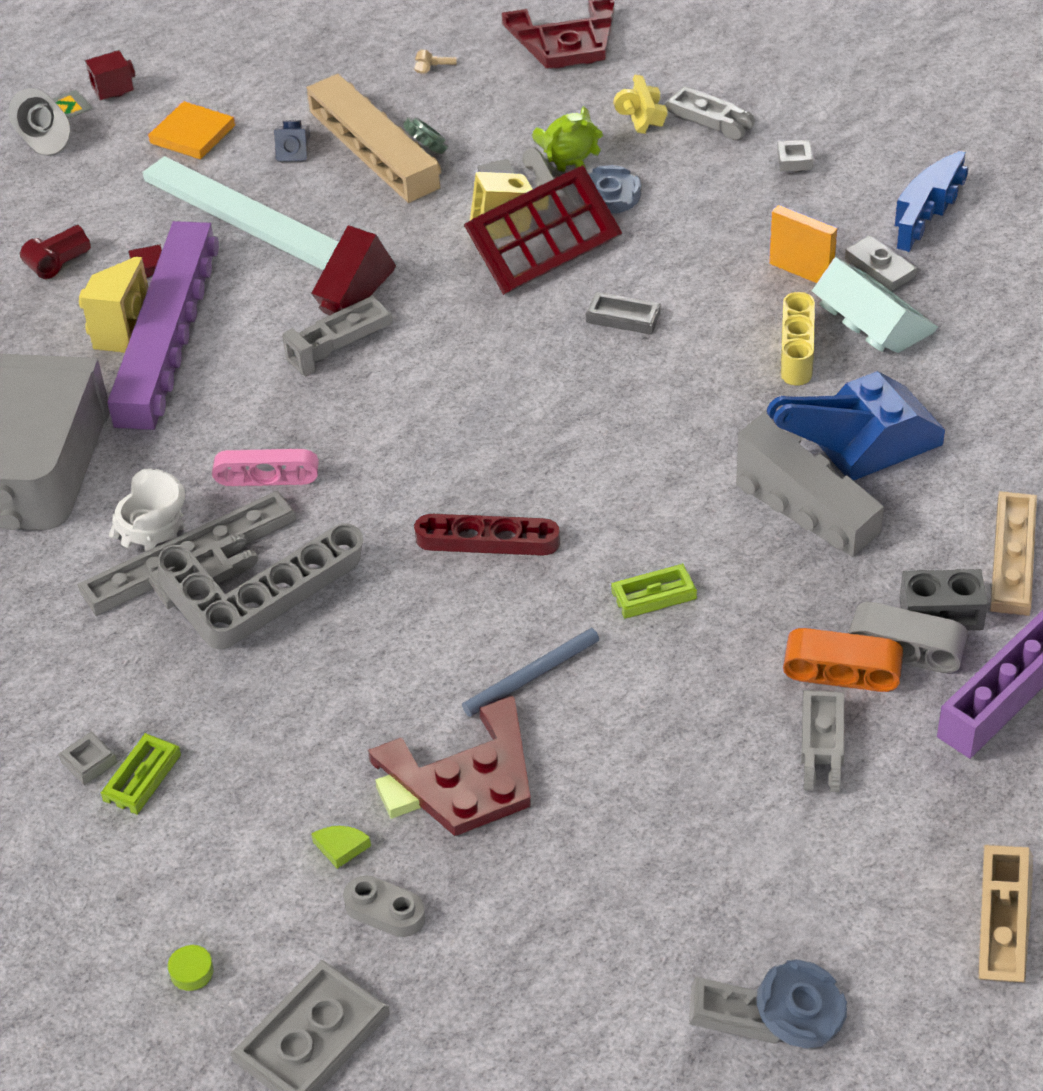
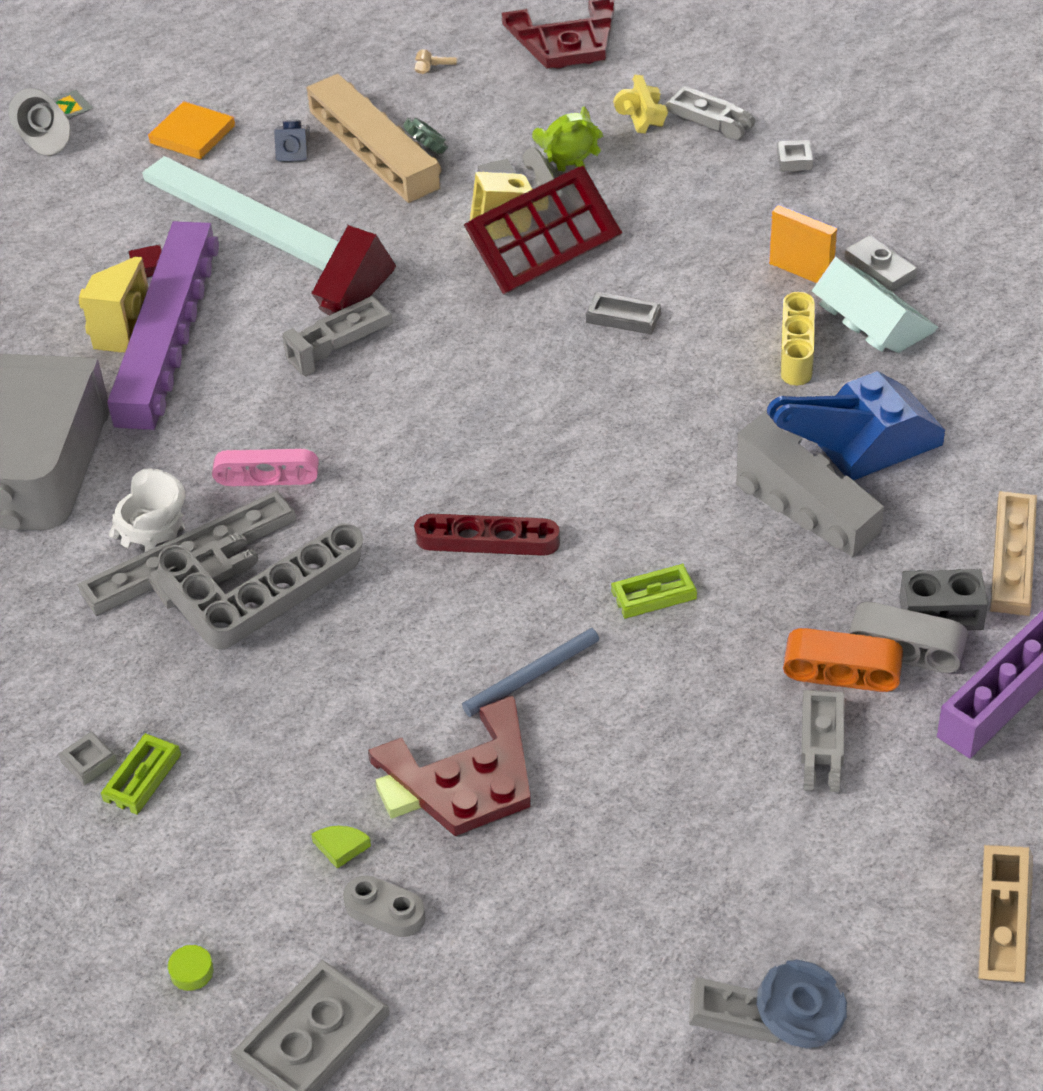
(47, 256): dark red piece -> none
(110, 75): dark red brick -> none
(617, 187): sand blue tile -> none
(928, 195): slope -> none

